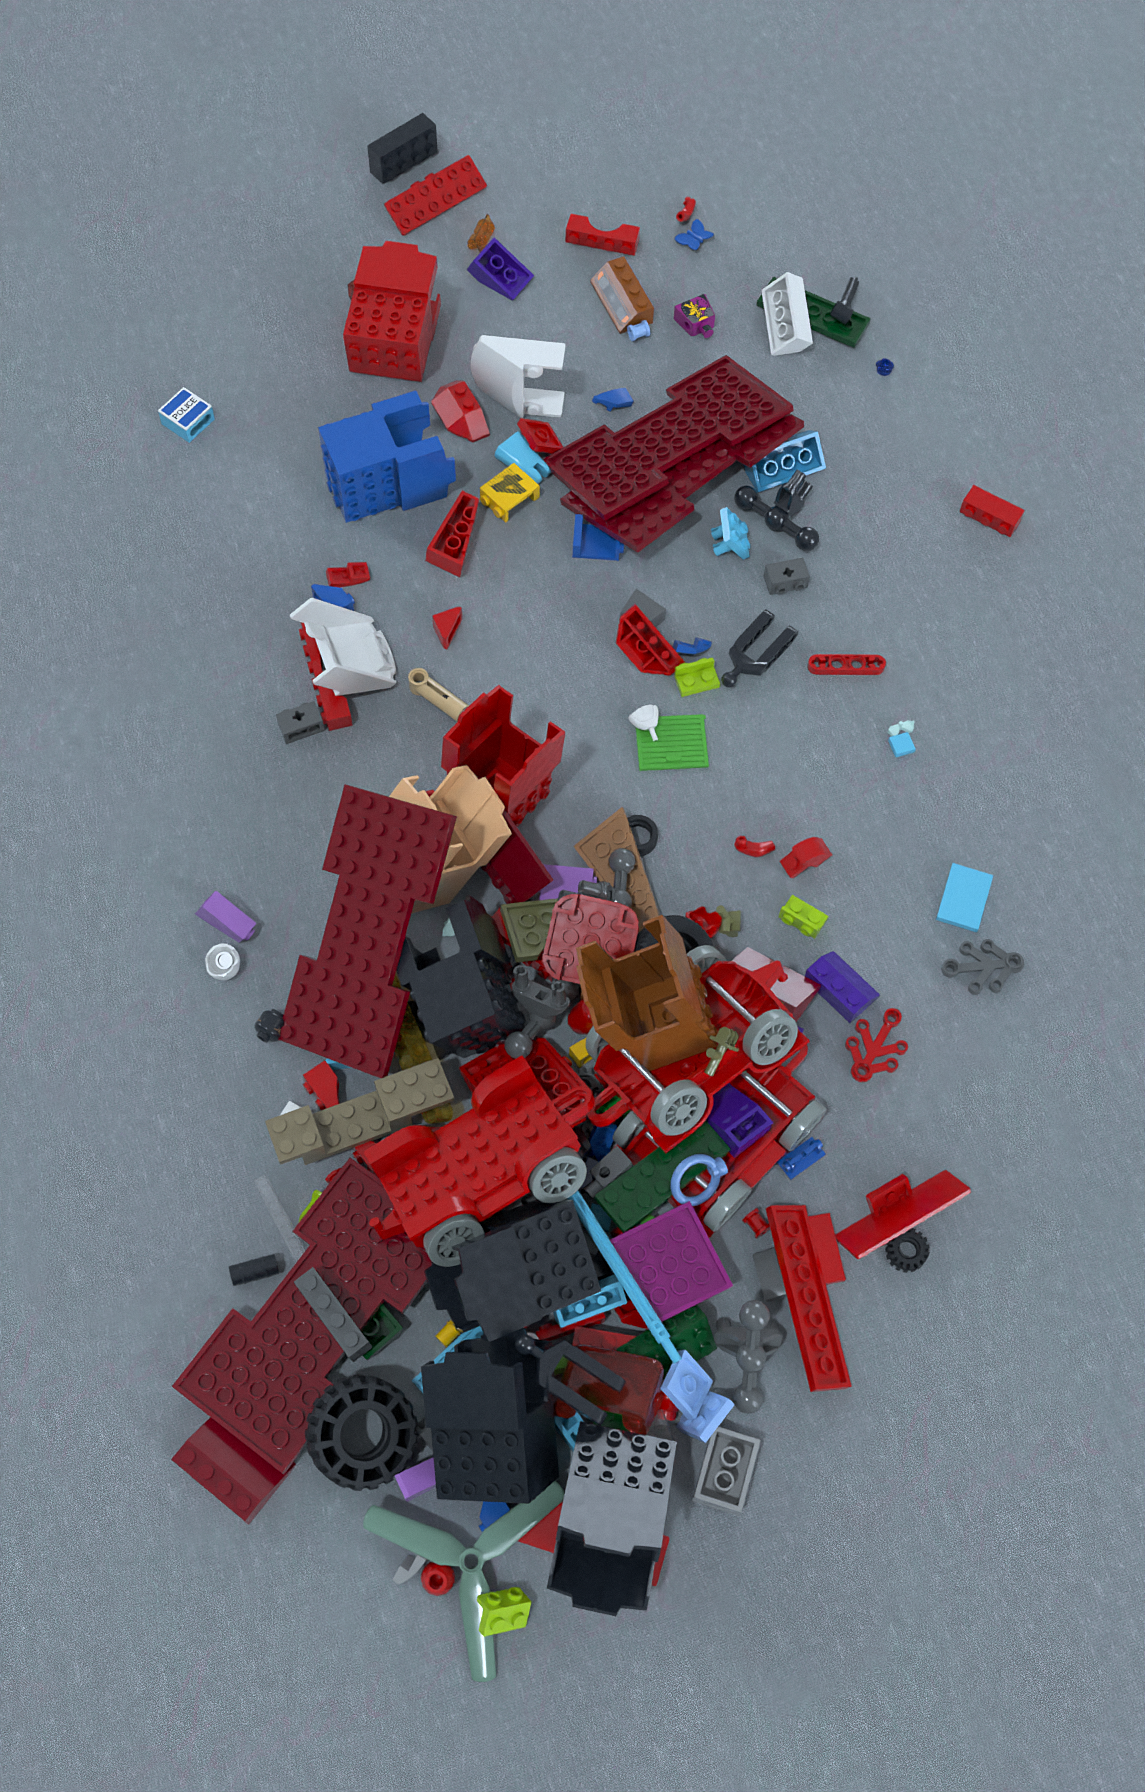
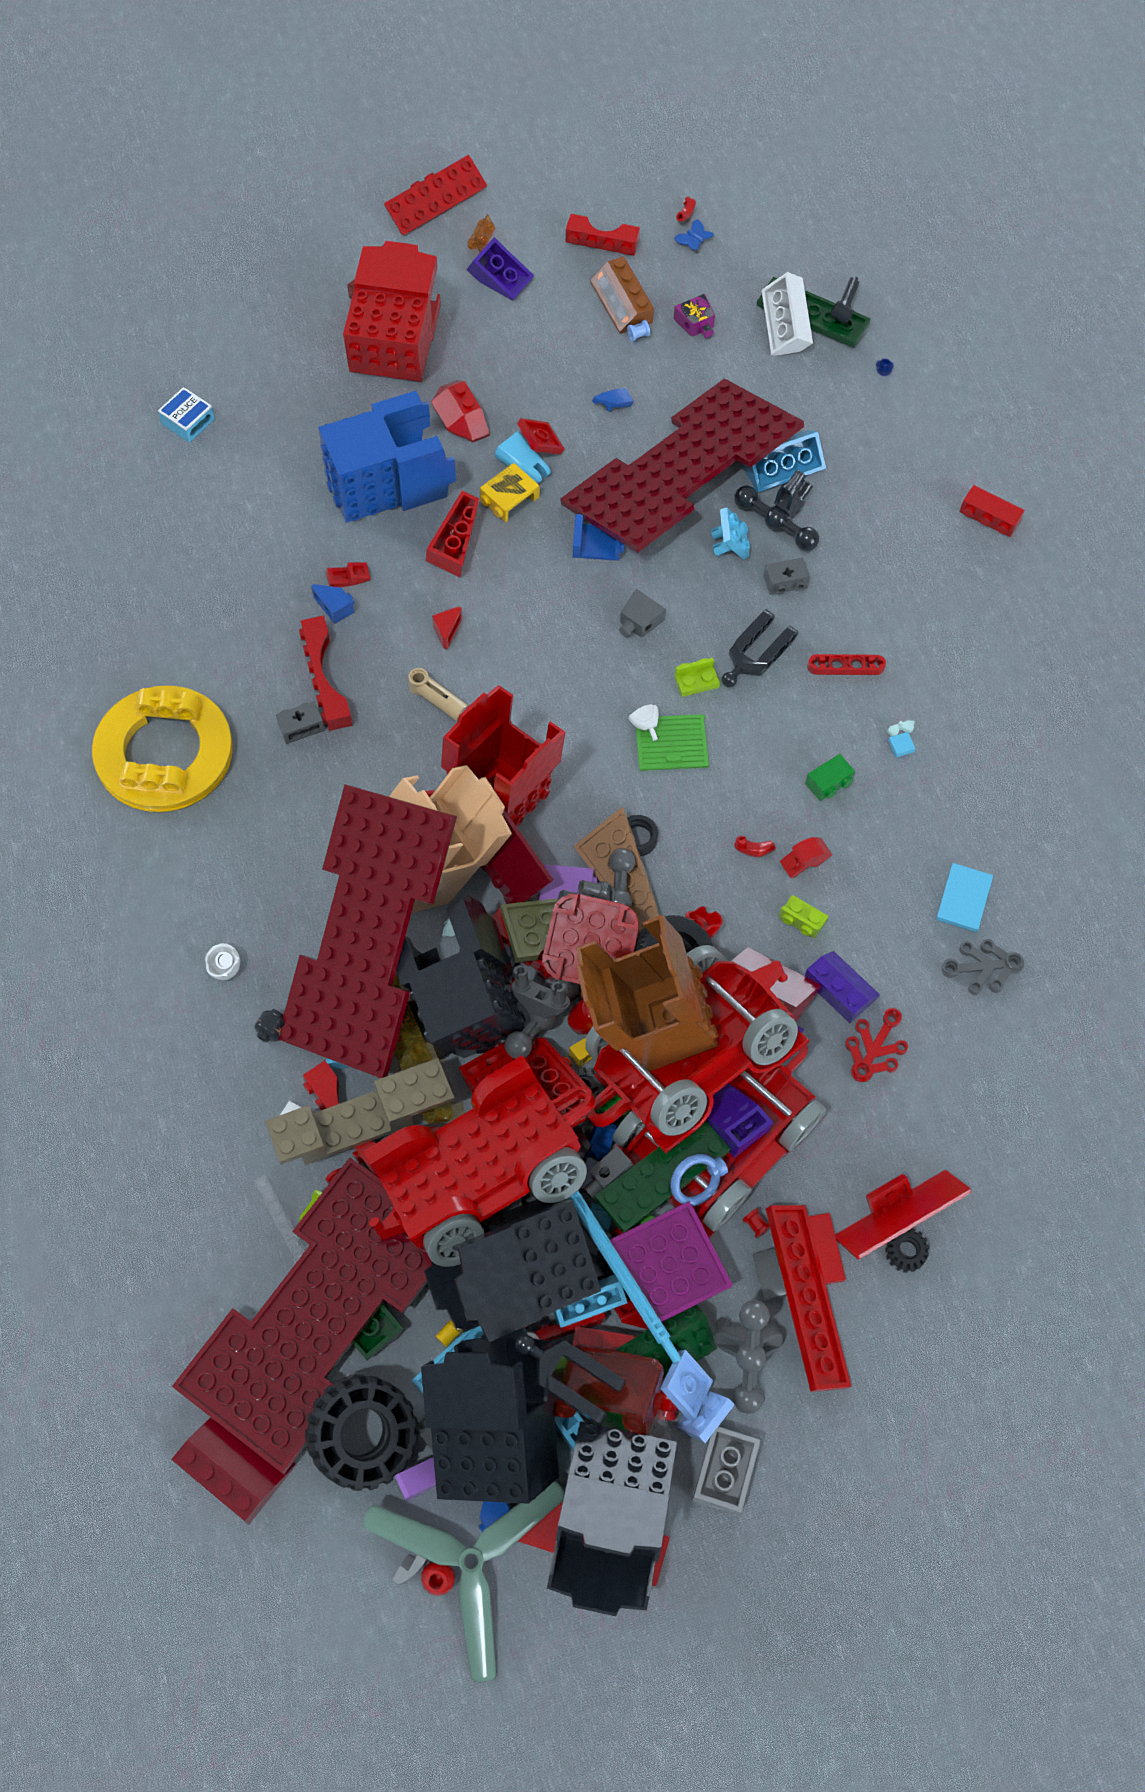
(163, 787): none -> yellow piece
(226, 917): medium lavender slope -> none
(253, 1270): black axle -> none
(333, 1314): dark grey brick -> none
(350, 647): white windscreen -> none
(402, 148): black brick -> none
(500, 370): white windscreen -> none
(503, 1611): lime bracket -> none
(626, 466): dark red piece -> none
(645, 644): red wedge -> none
(699, 646): blue slope -> none
(727, 1039): olive arm -> none
(730, 921): olive arm -> none
(801, 1157): blue hinge -> none
(830, 777): none -> green brick

